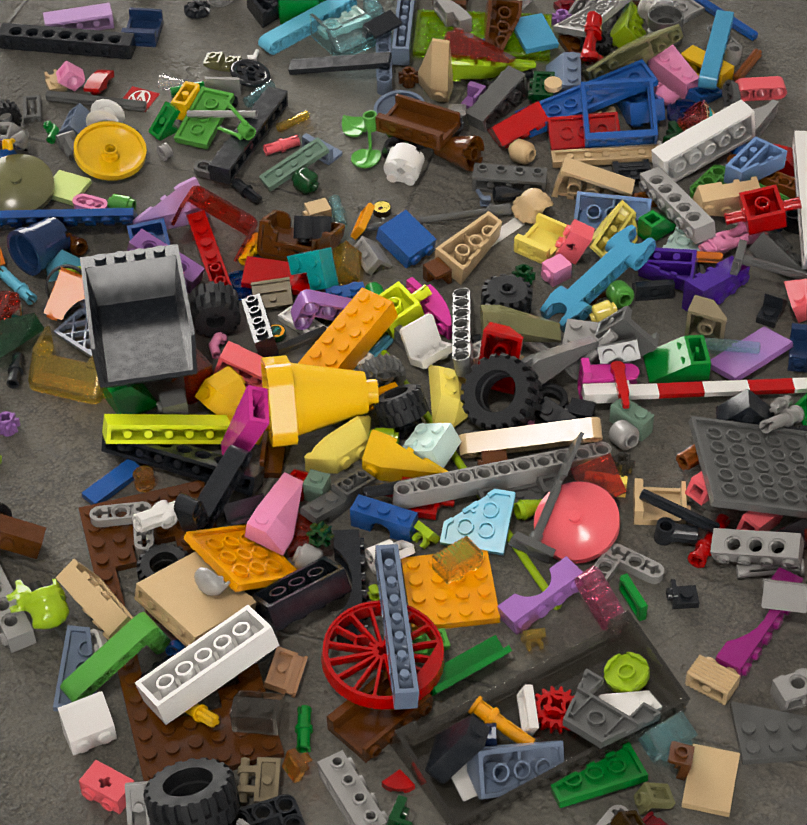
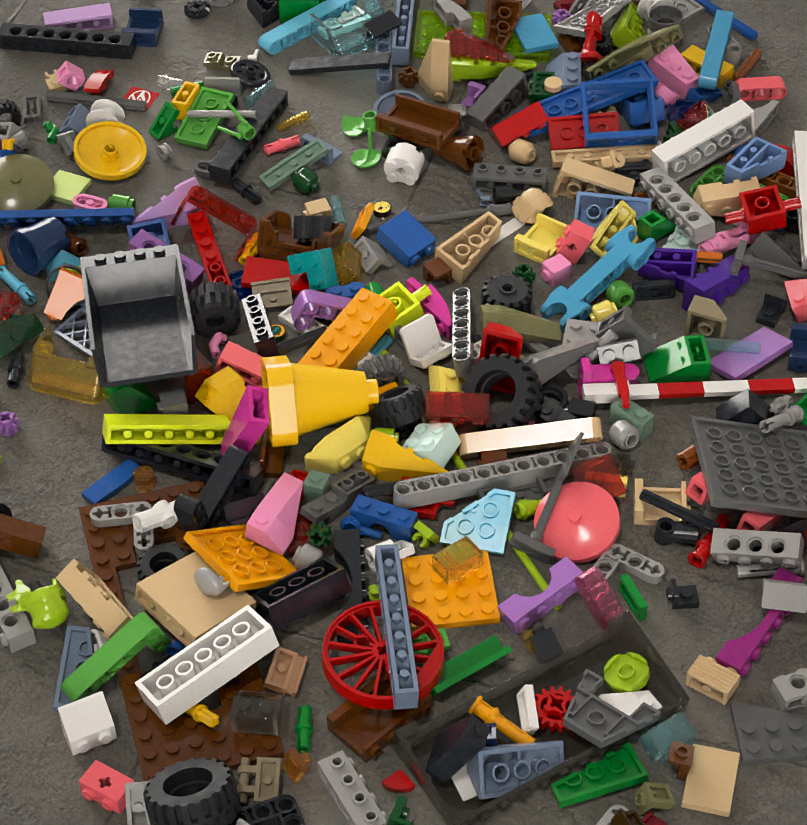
(352, 522): none -> blue plate
(457, 407): none -> clear red wedge
(545, 643): none -> black brick
(610, 161): none -> tan hips

